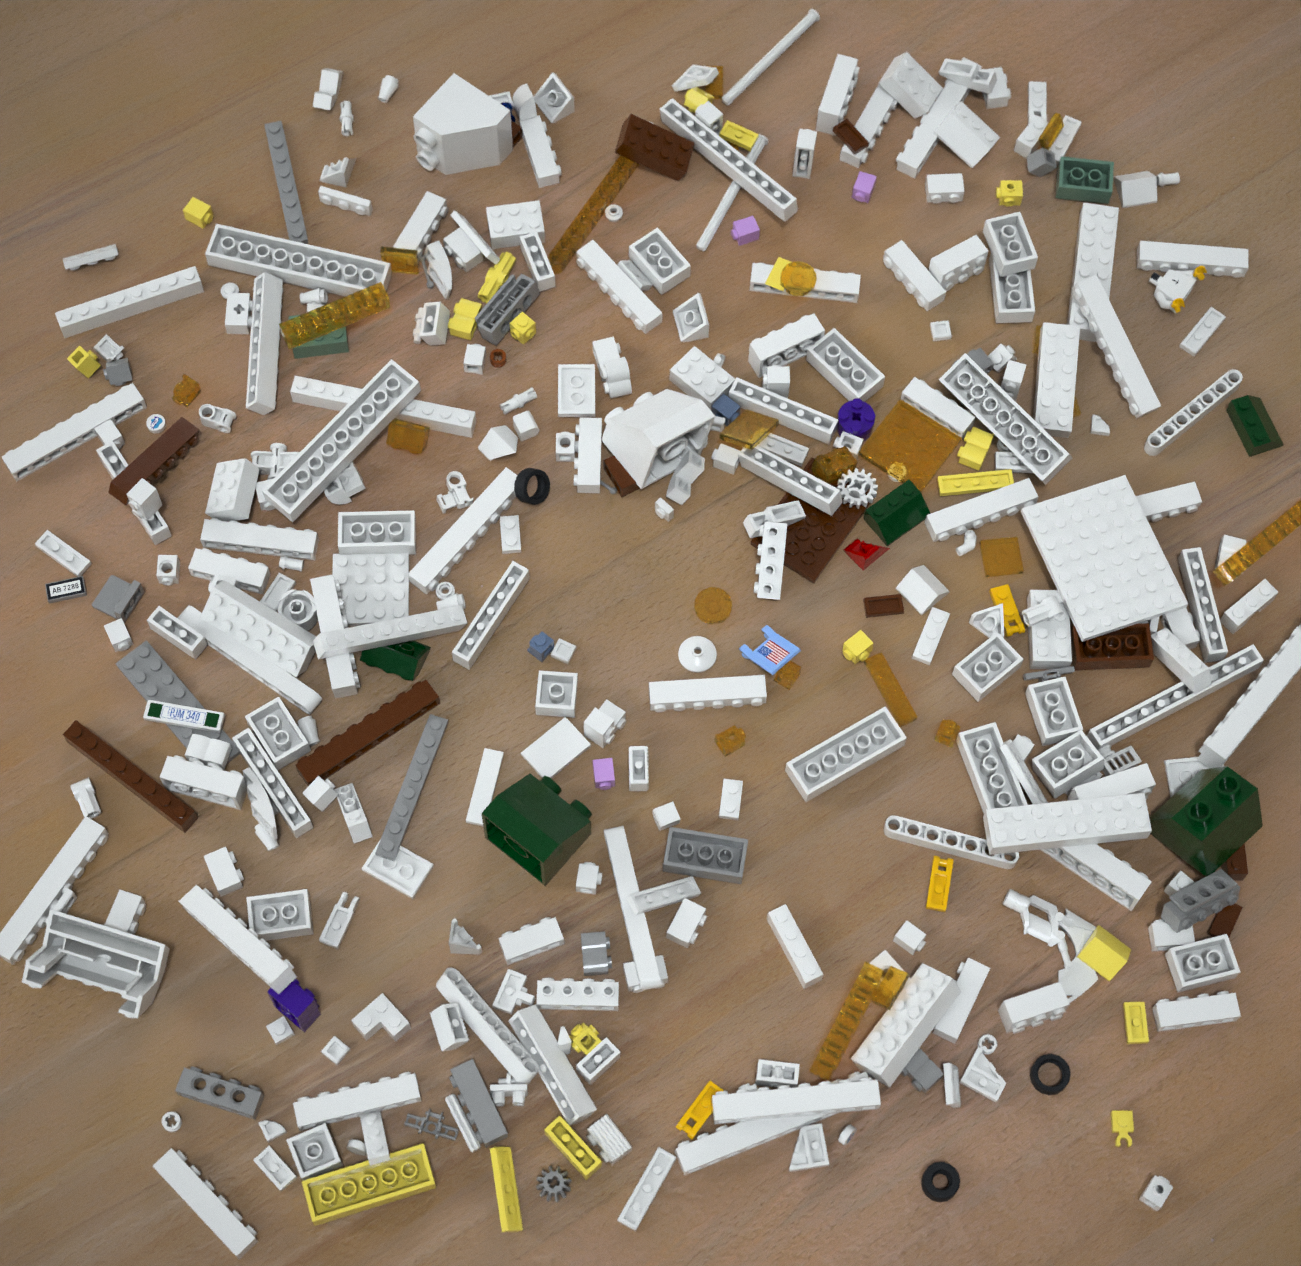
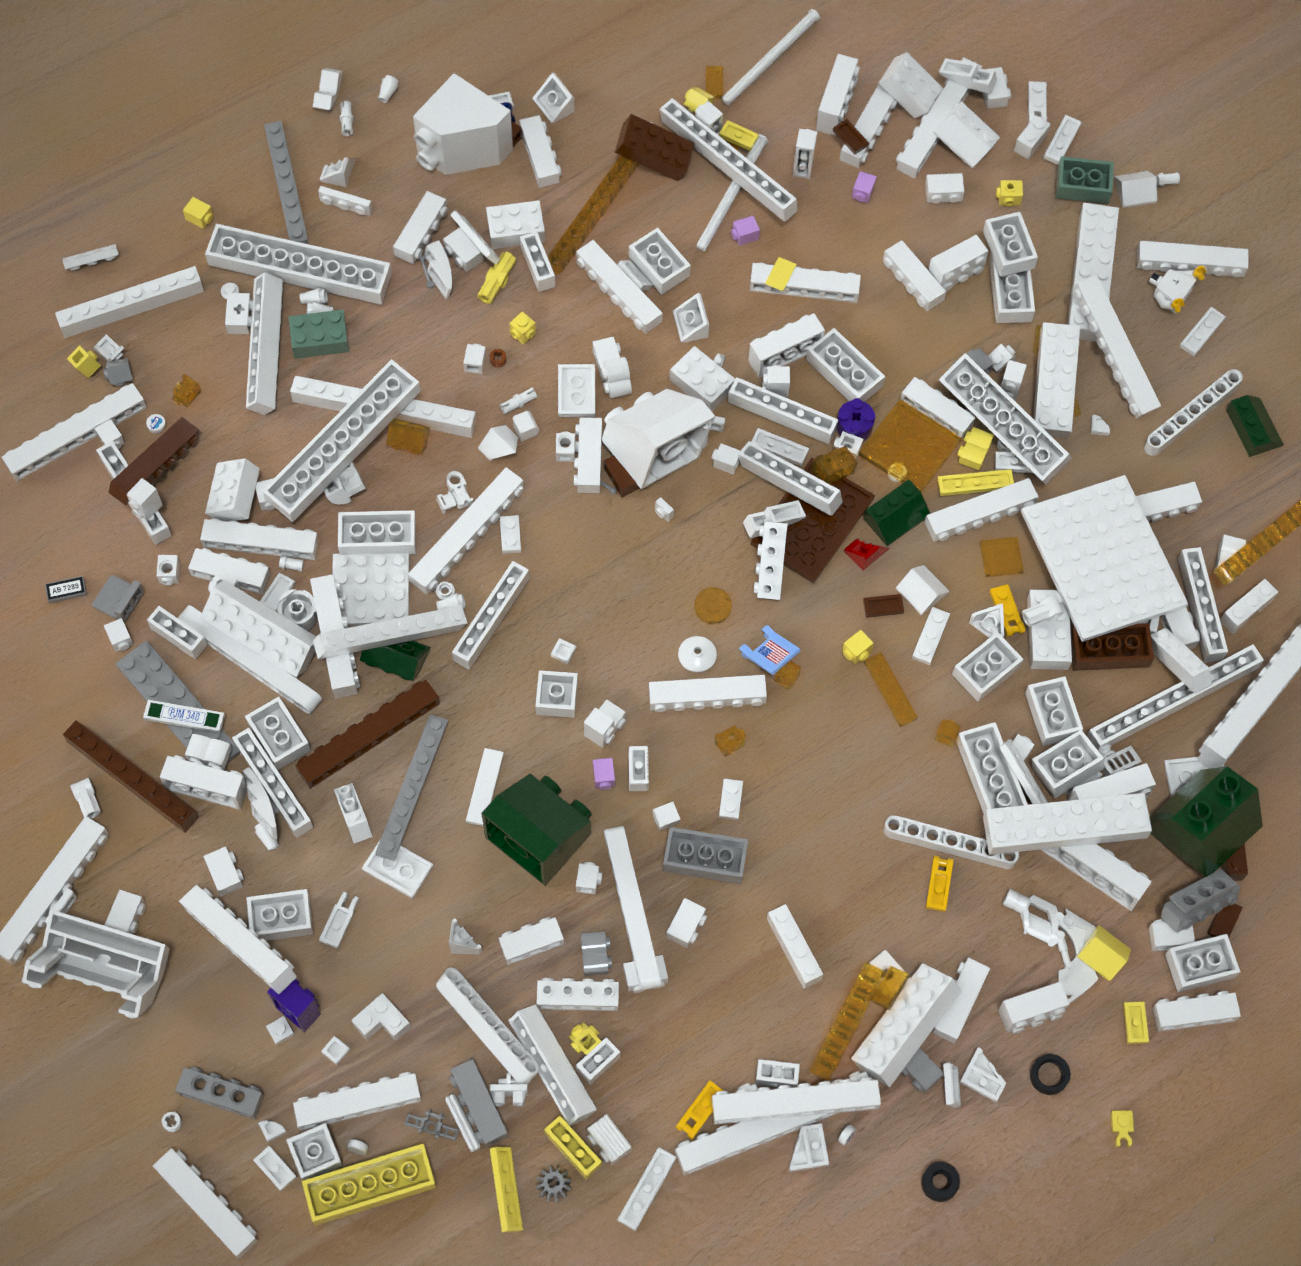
(63, 553): white plate -> none
(220, 419): white piece -> none
(272, 462): white axle -> none
(309, 729): white cone -> none
(321, 793): white brick -> none
(334, 315): clear yellow brick -> none
(374, 1137): white plate -> none
(401, 259): clear yellow tile -> none
(431, 324): white brick -> none
(449, 1026): white brick -> none
(463, 322): light yellow brick -> none
(505, 296): light grey brick -> none
(512, 993): white hinge -> none
(524, 103): white brick -> none
(541, 646): sand blue brick -> none
(542, 490): black tyre -> none
(556, 749): white tile -> none
(564, 1041): white slope -> none
(613, 217): white plate -> none
(663, 895): white tile -> none
(686, 472): white brick -> none
(695, 77): white wing -> none
(726, 408): sand blue brick -> none
(749, 429): clear yellow tile -> none
(798, 278): clear yellow tile -> none
(845, 754): white brick -> none
(857, 487): white gear -> none
(910, 938): white brick -> none
(940, 330): white tile -> none
(969, 543): white arm -> none
(991, 1039): white bush -> none
(1041, 162): light grey brick -> none
(1042, 675): light grey piece -> none
(1051, 131): clear yellow tile -> none
(1156, 1192): white brick -> none
(1179, 882): white brick -> none

